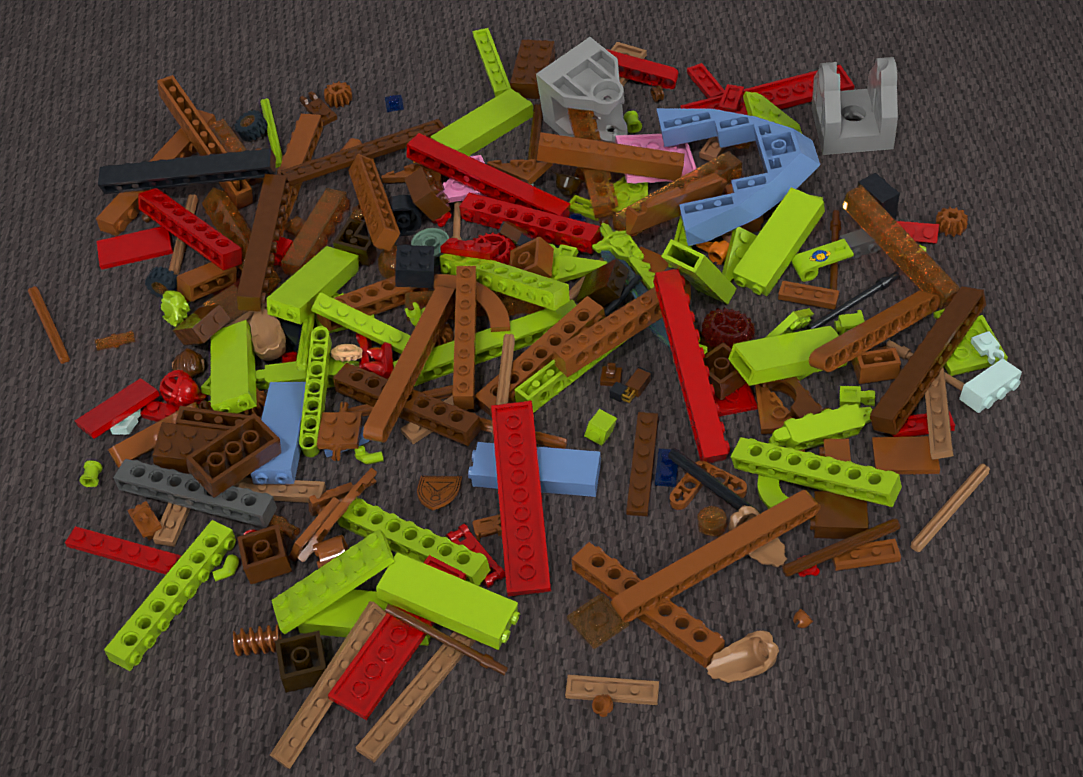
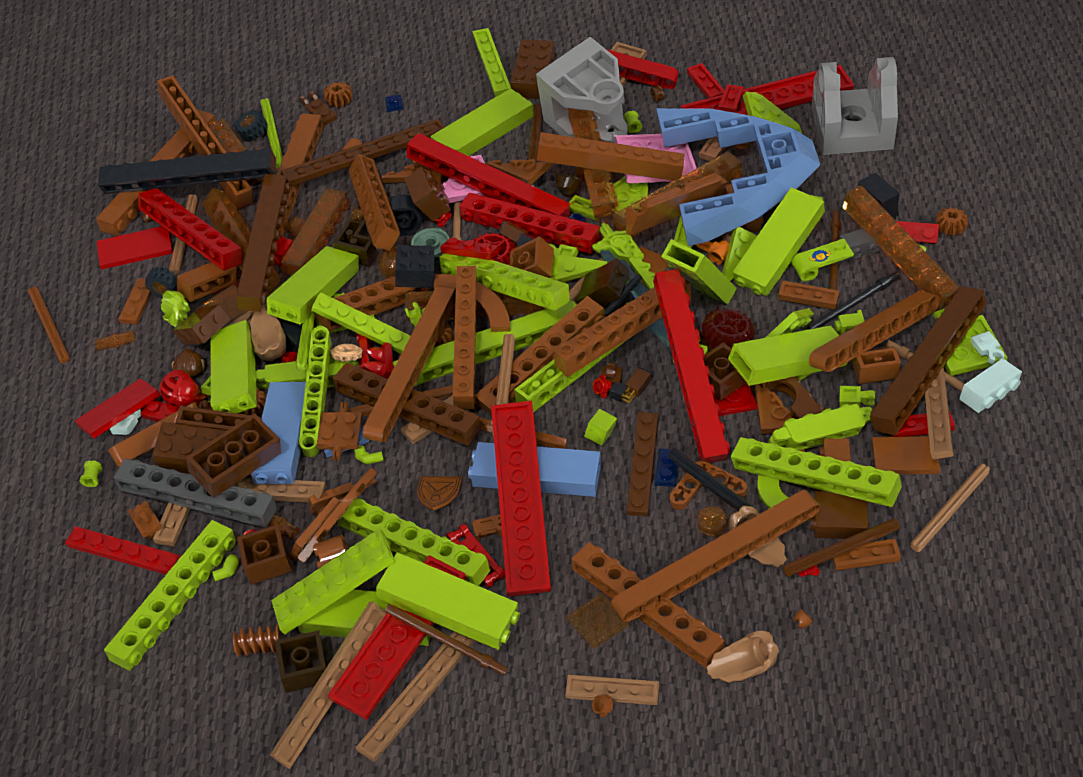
(135, 303): none -> dark orange plate
(602, 386): none -> red plate

